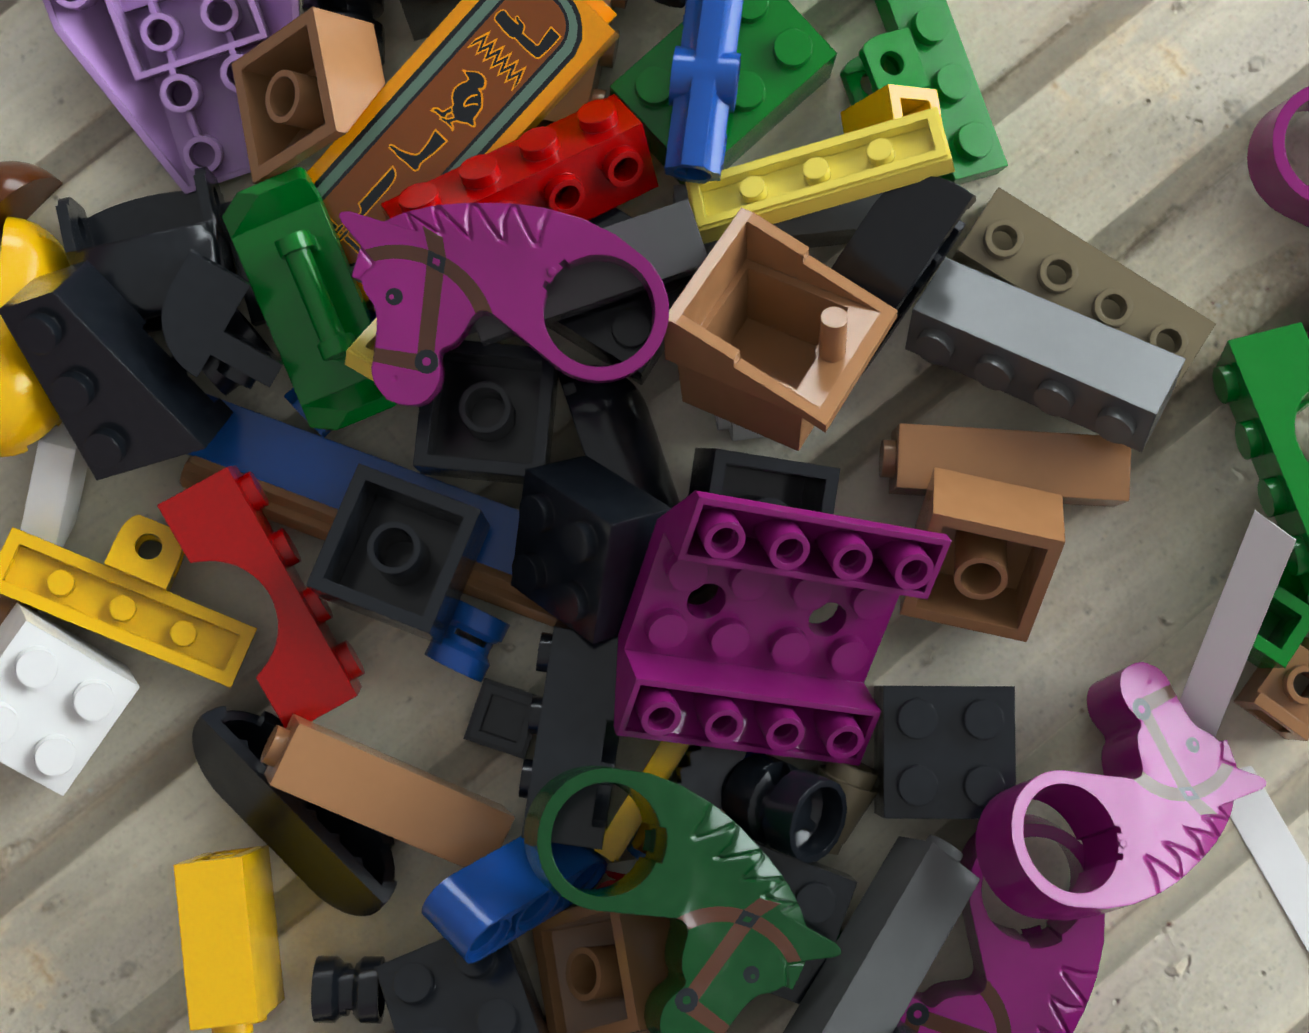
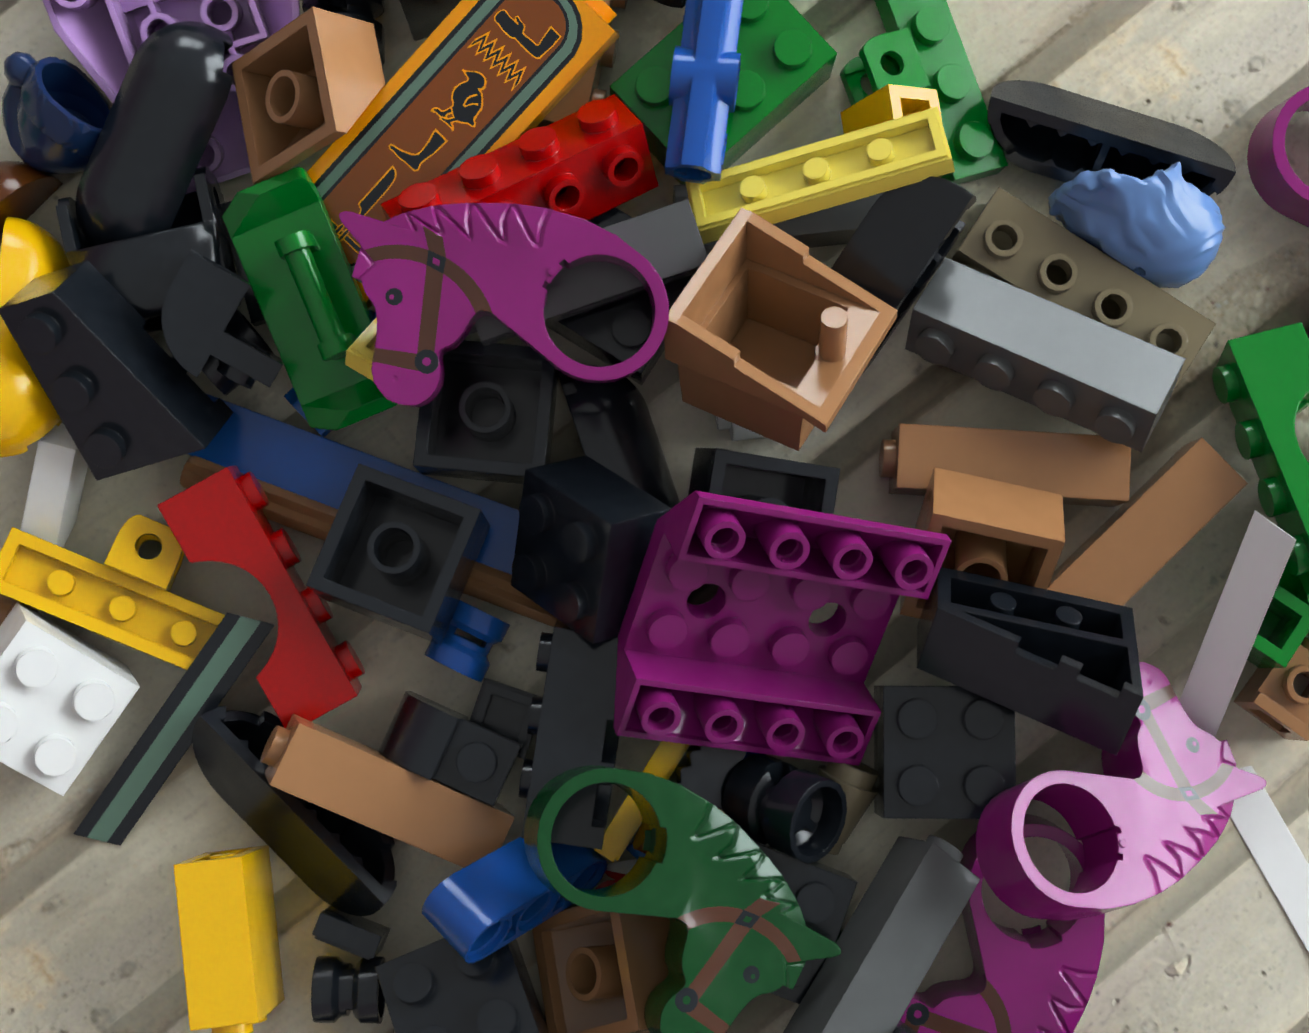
(51, 113): none -> dark blue piece
(154, 133): none -> black brick
(172, 728): none -> sticker
(350, 932): none -> black tile
(449, 748): none -> black brick
(1035, 653): none -> black wedge
(1071, 133): none -> black brick
(1148, 225): none -> medium blue piece
(1150, 526): none -> medium nougat brick

